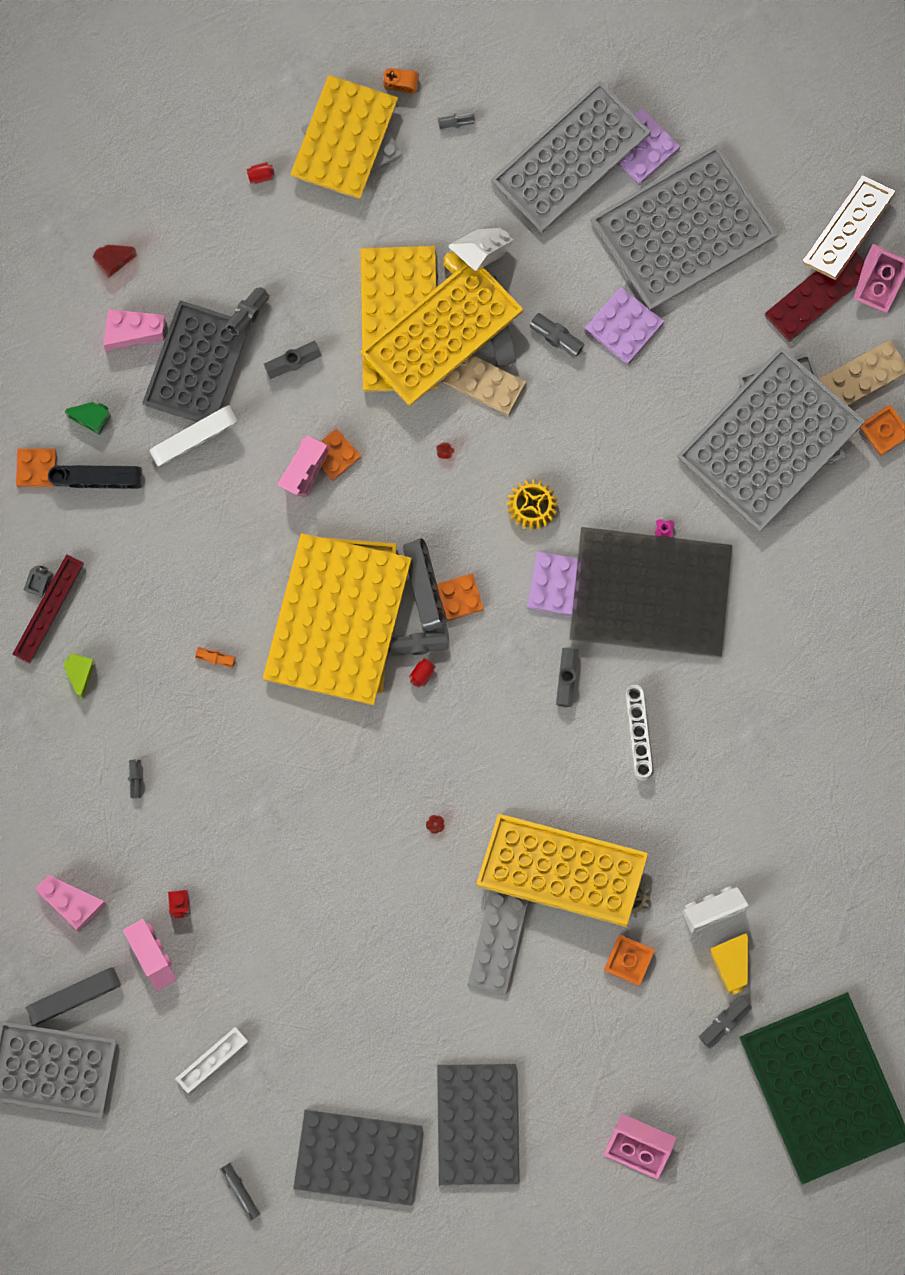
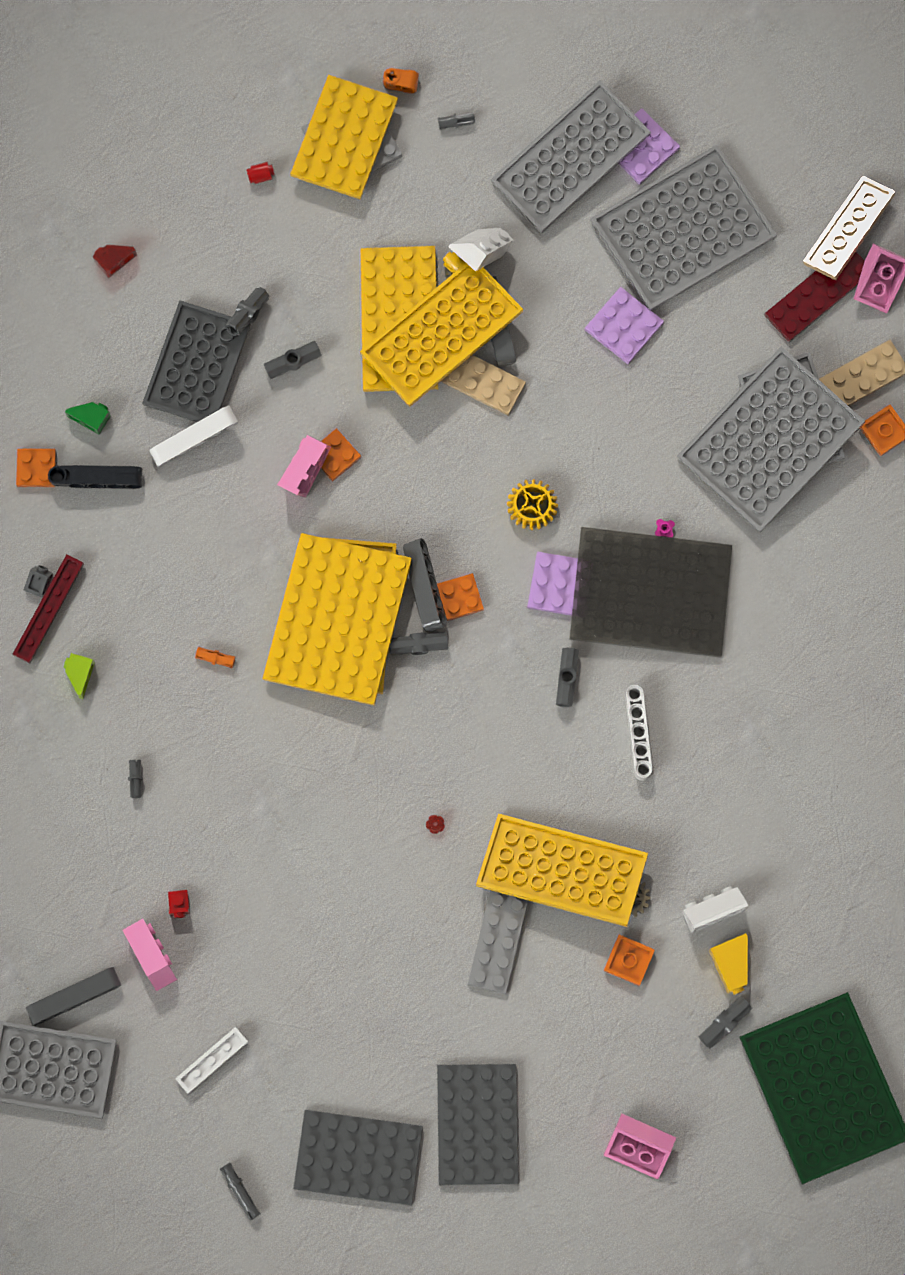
(70, 902): bright pink wedge -> none
(132, 328): bright pink wedge -> none
(422, 673): red brick -> none
(444, 450): clear red plate -> none
(556, 335): dark grey piece -> none

